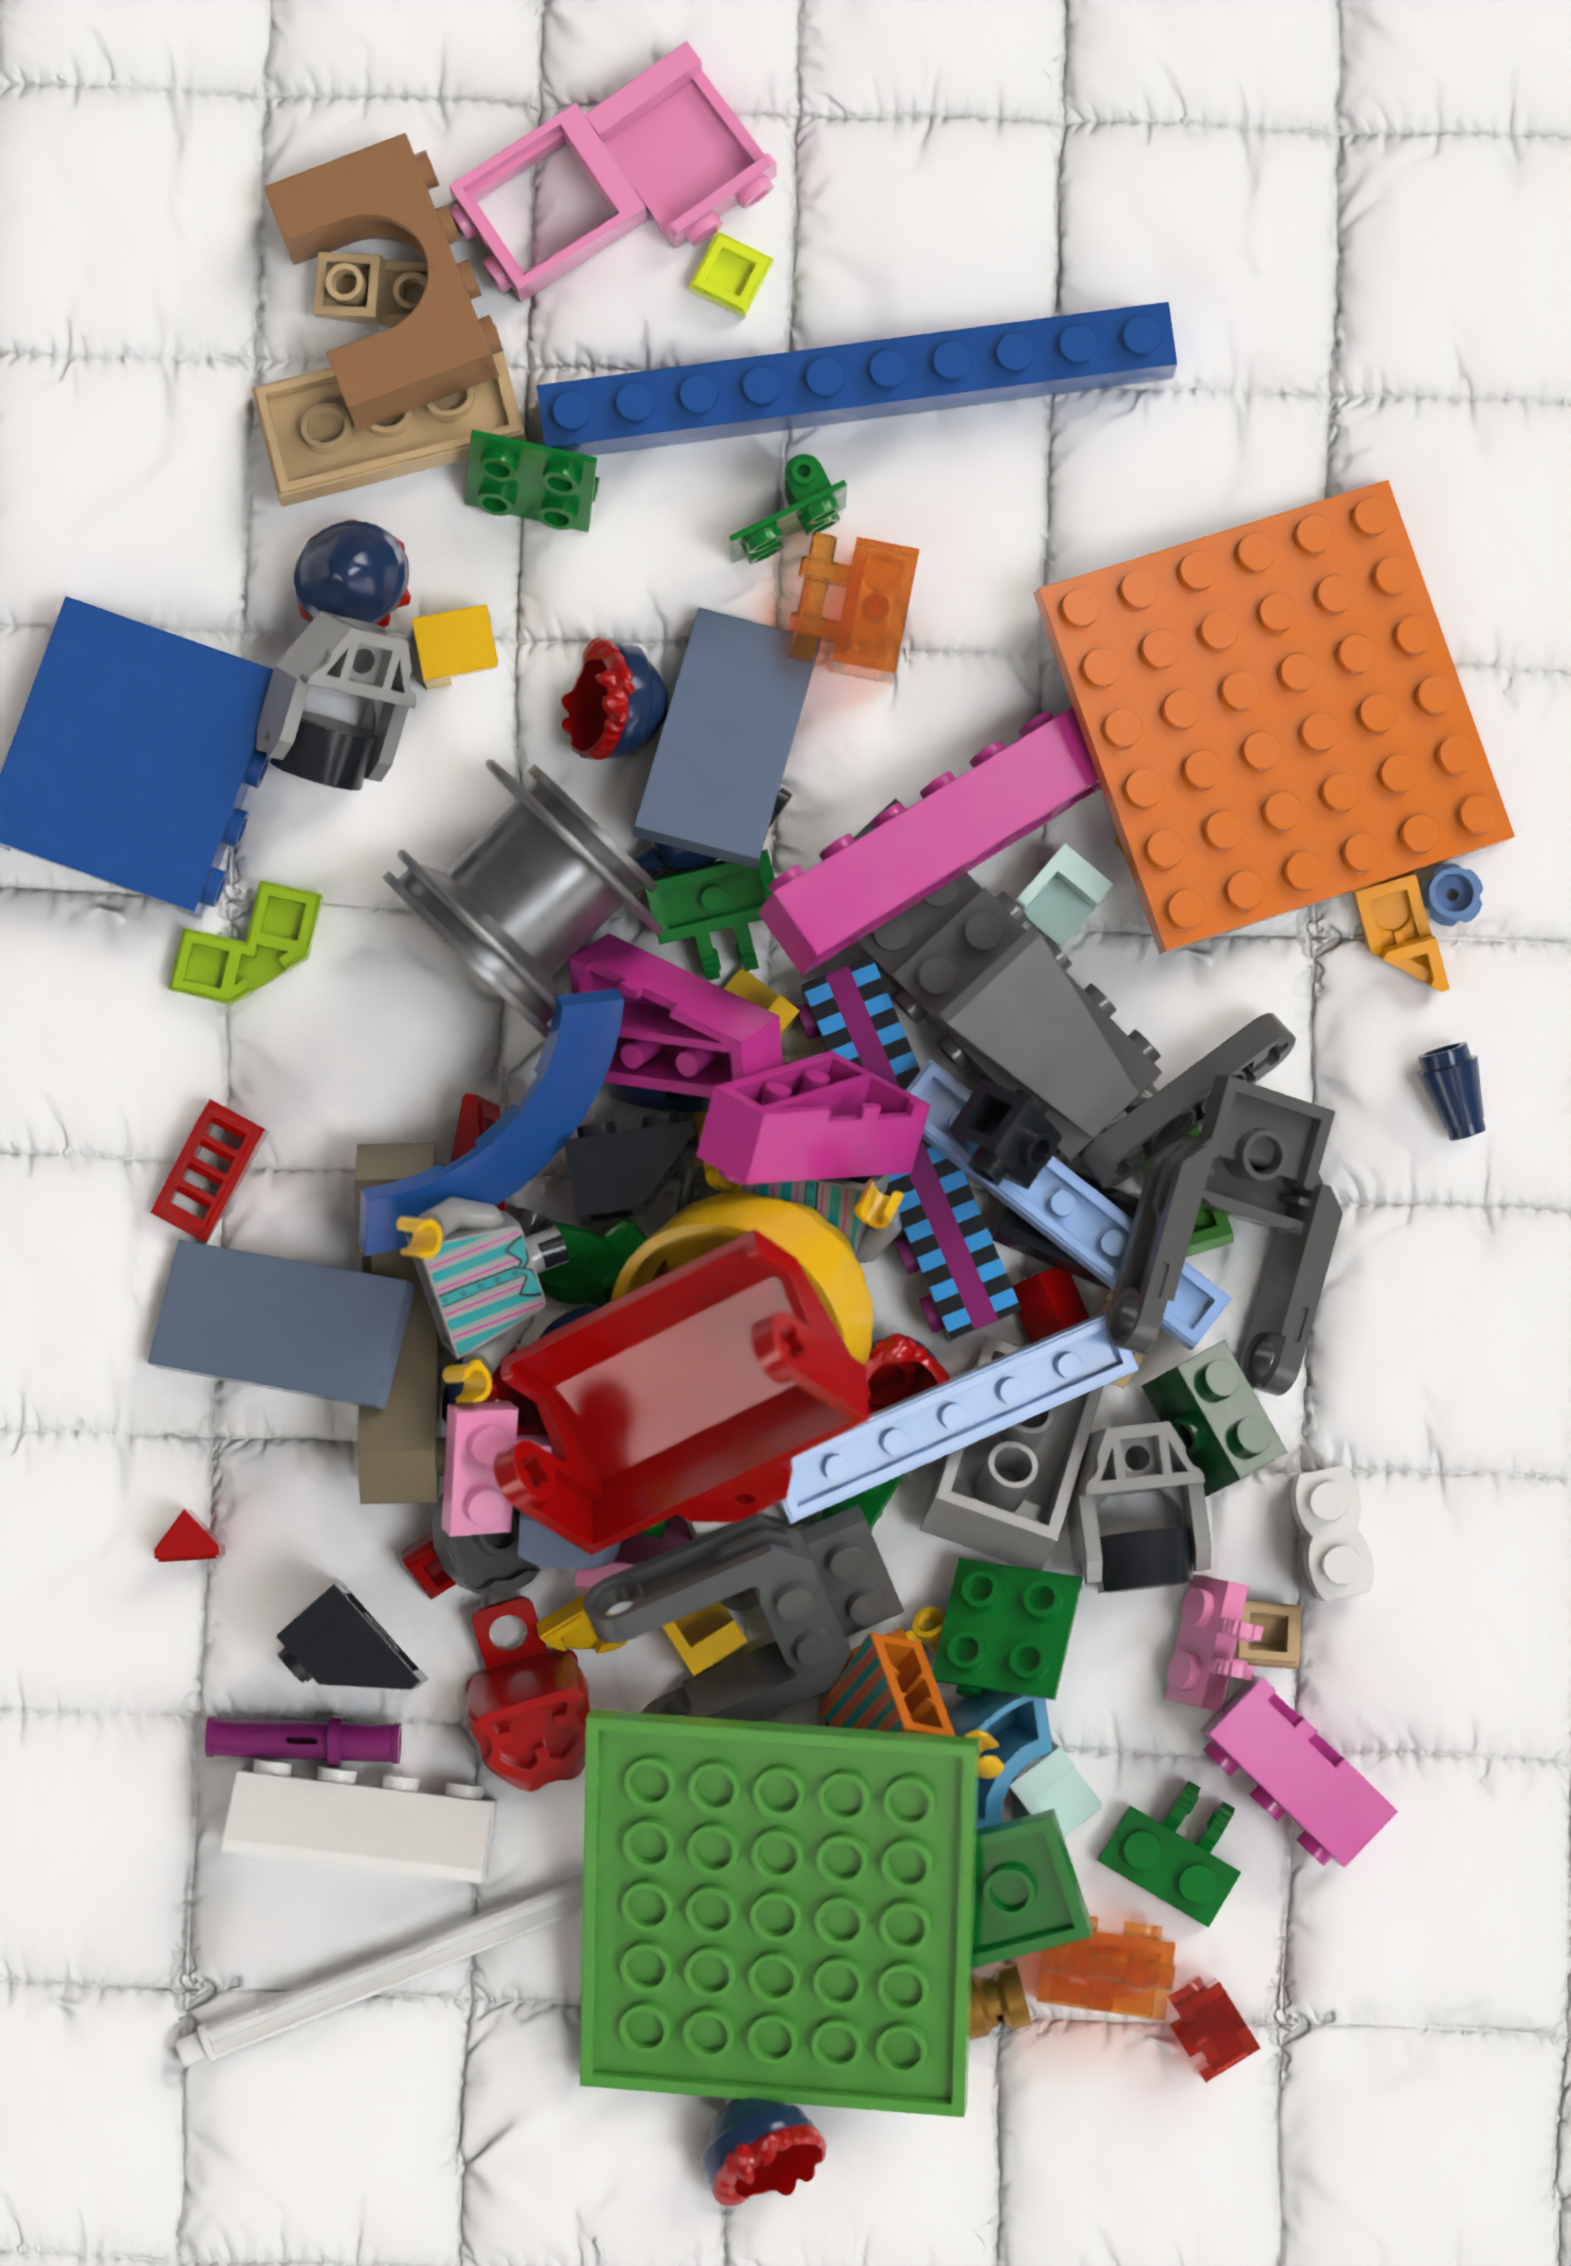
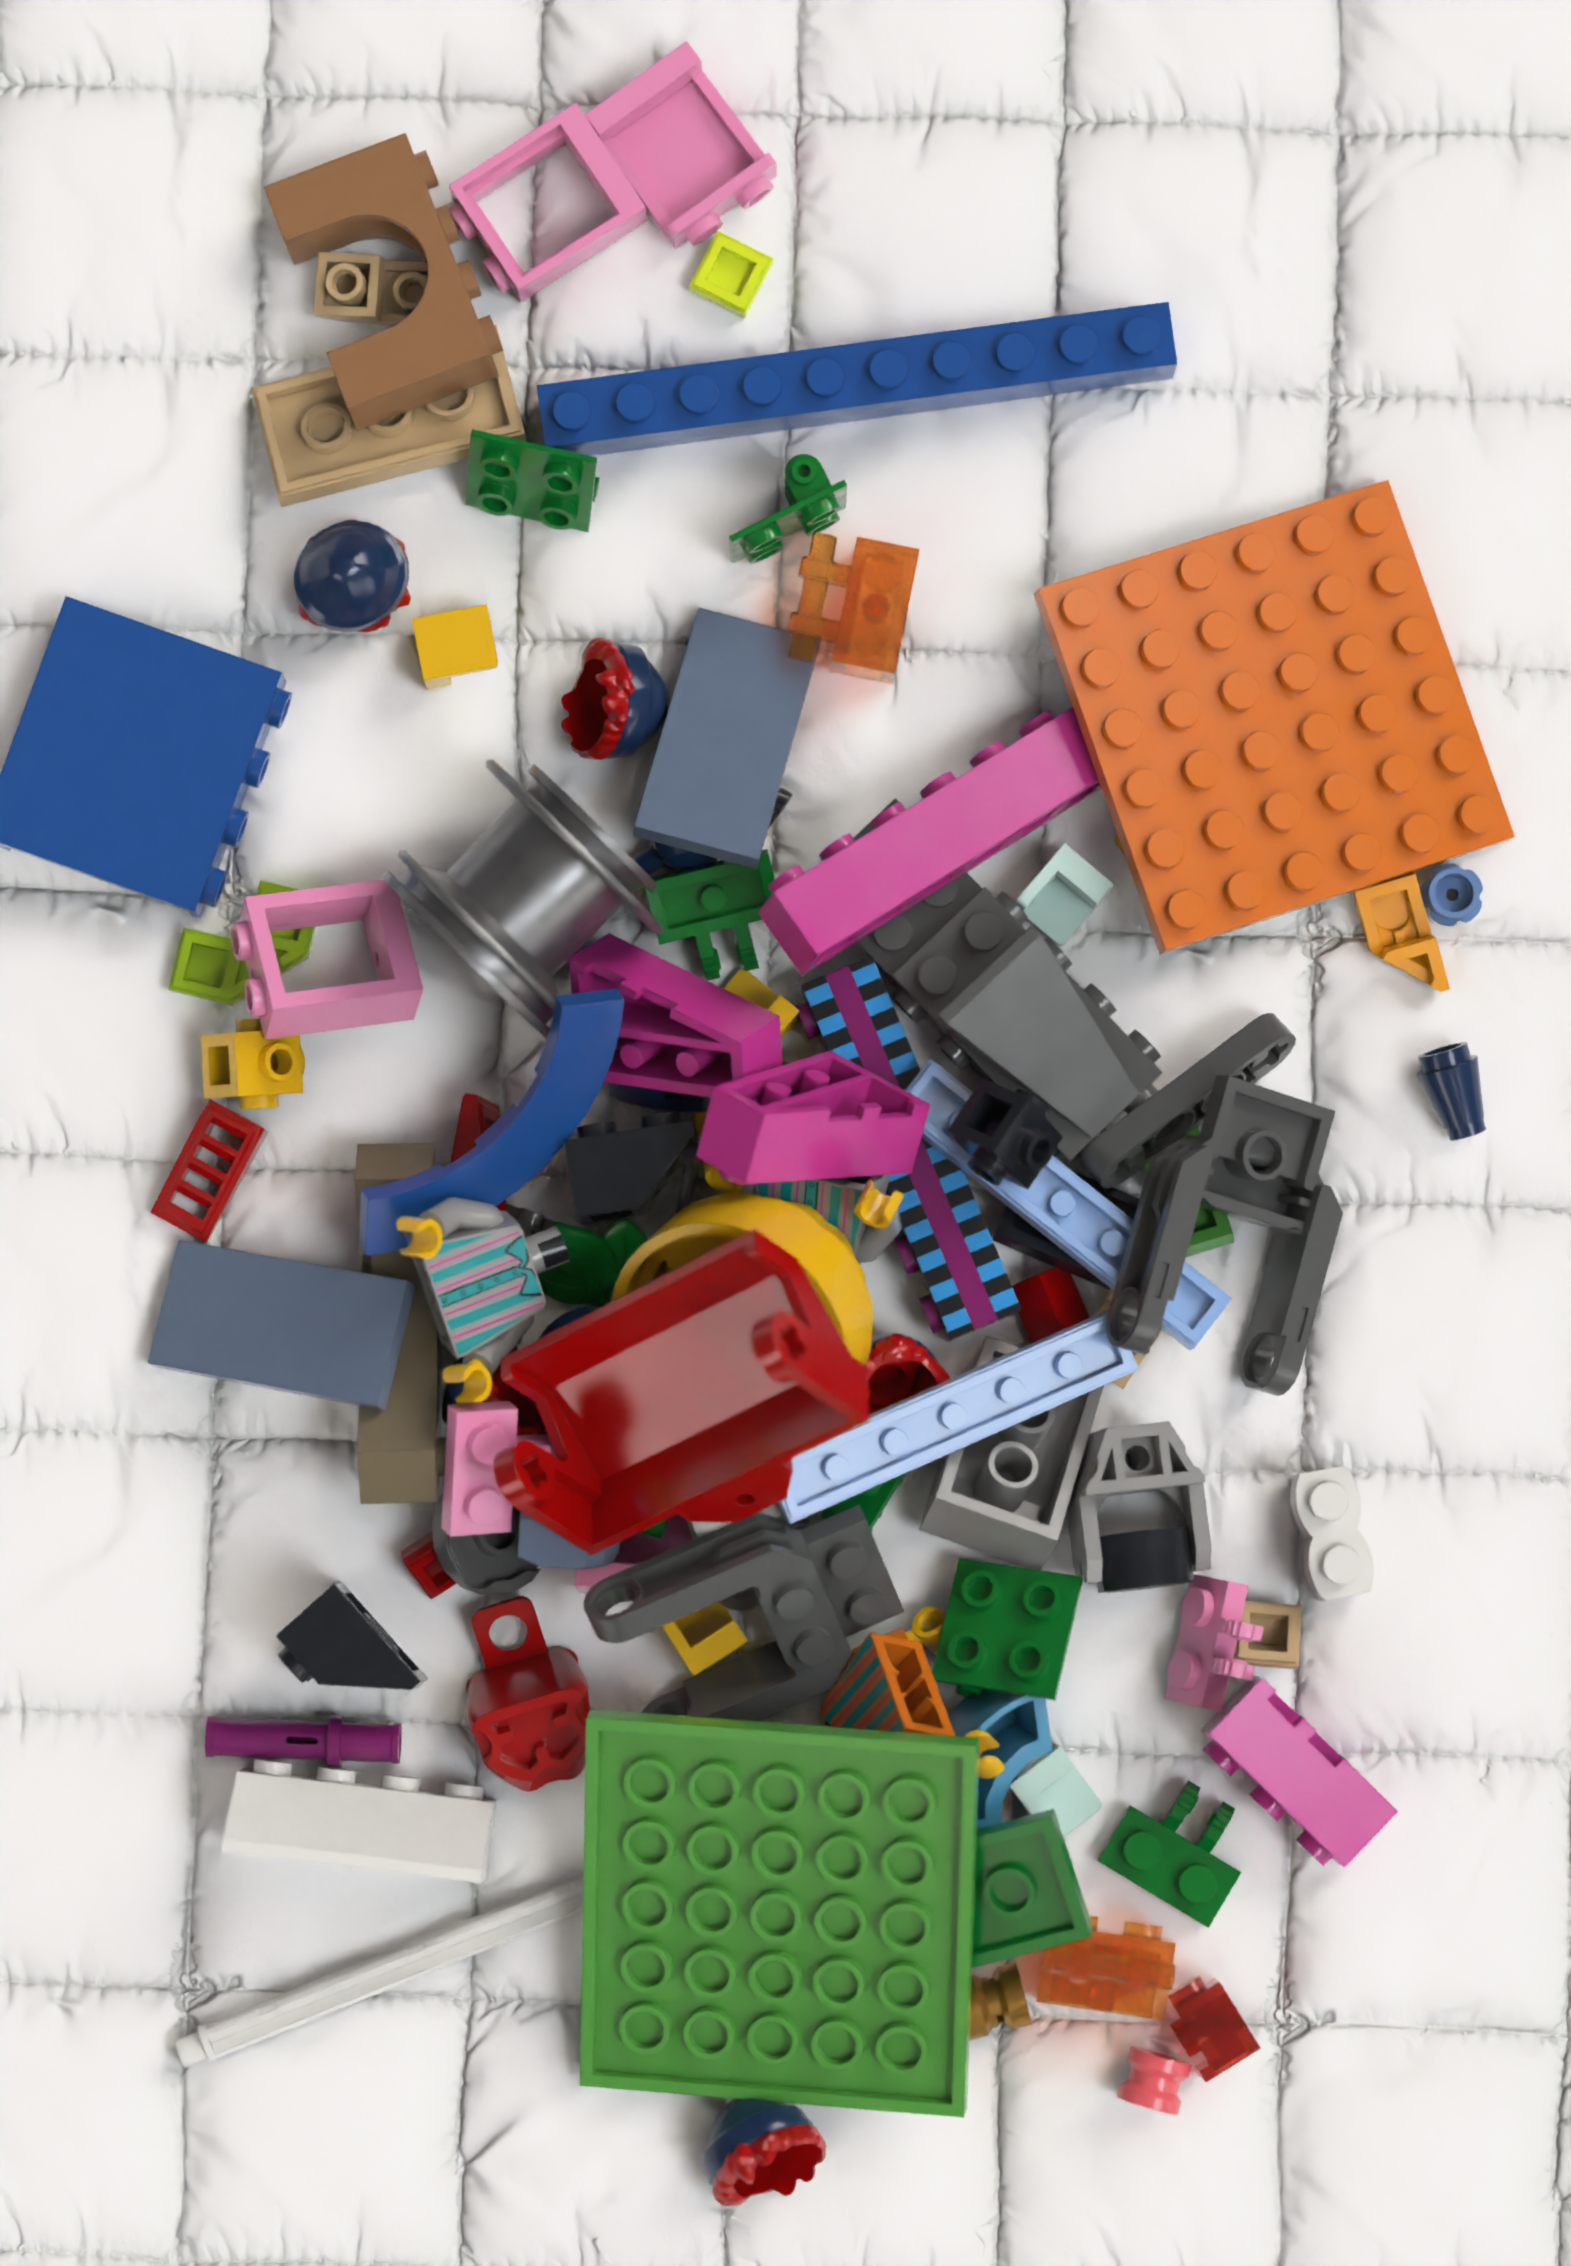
(188, 1540): red slope -> none
(250, 1066): none -> yellow brick
(330, 1008): none -> bright pink window
(349, 659): light grey piece -> none
(572, 1629): yellow tile -> none
(1154, 2080): none -> coral wheel
(1216, 1417): brick -> none

